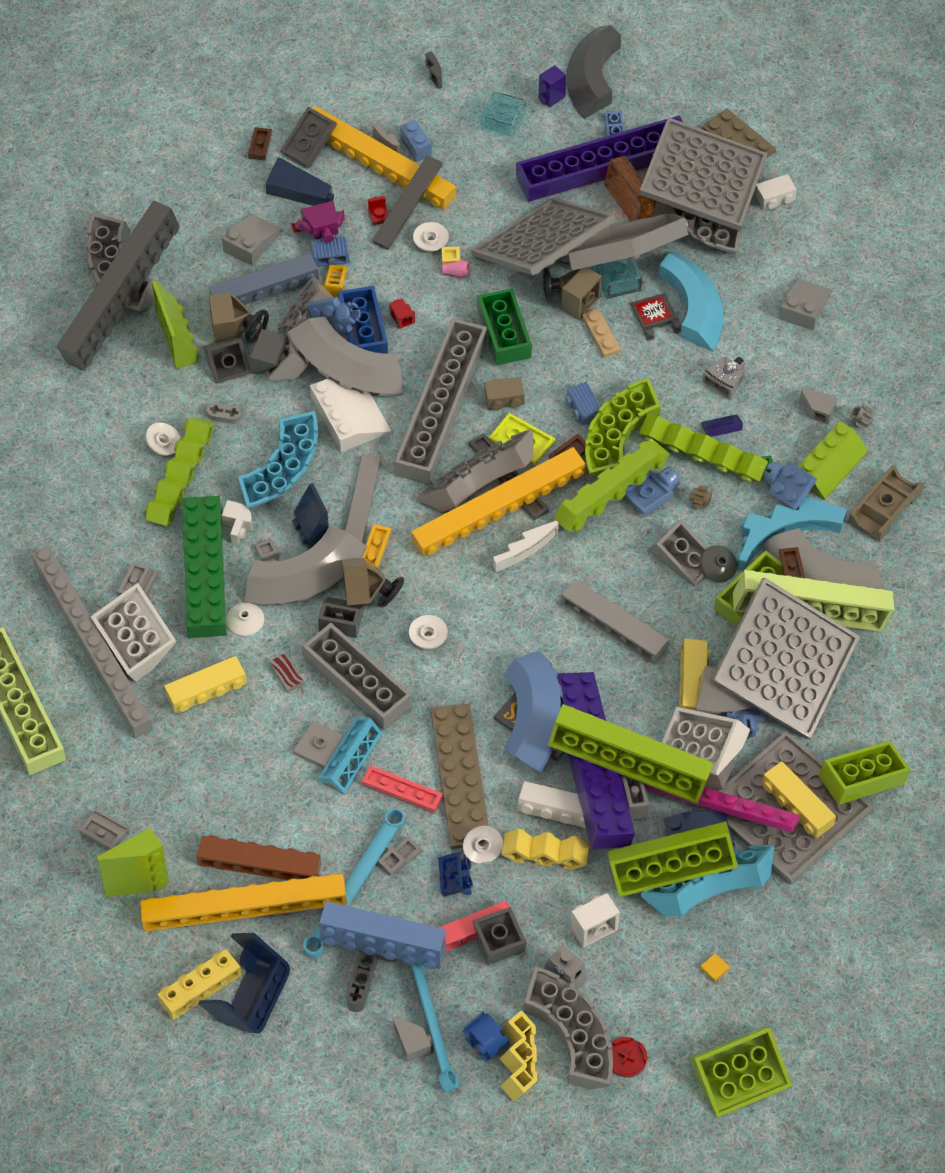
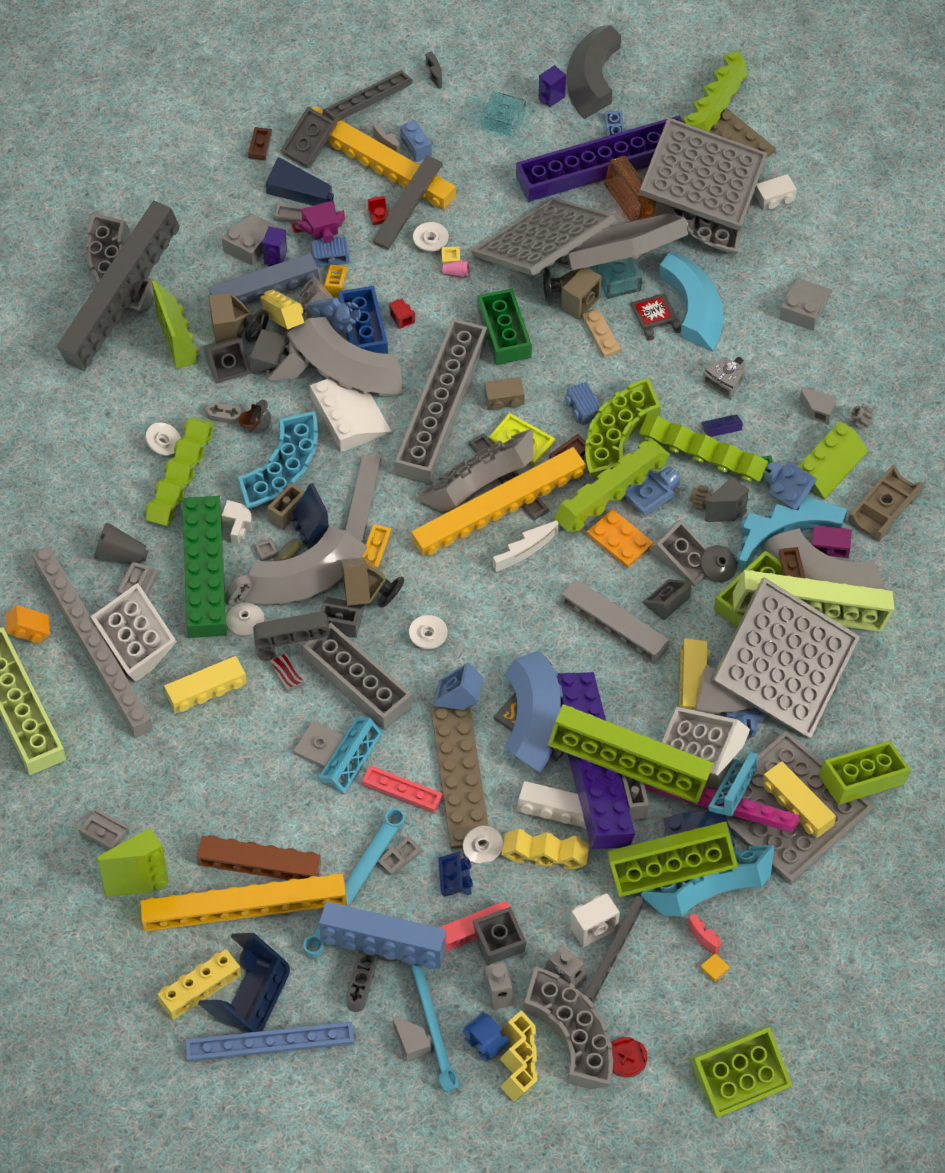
(27, 624): none -> light orange brick
(119, 546): none -> dark grey cone
(238, 590): none -> light grey beam
(256, 418): none -> dark grey piece
(269, 1041): none -> medium blue plate
(274, 246): none -> dark purple brick
(282, 309): none -> light yellow brick
(282, 508): none -> dark tan brick
(287, 213): none -> light grey tile
(288, 550): none -> olive tile
(288, 631): none -> dark grey beam
(367, 96): none -> dark grey tile
(459, 688): none -> medium blue slope
(498, 981): none -> light grey torso
(614, 948): none -> dark grey tile
(620, 538): none -> light orange plate
(668, 597): none -> dark grey slope
(705, 937): none -> coral slope
(718, 93): none -> lime brick
(727, 502): none -> dark grey slope
(738, 787): none -> medium azure fence
(832, 541): none -> magenta brick

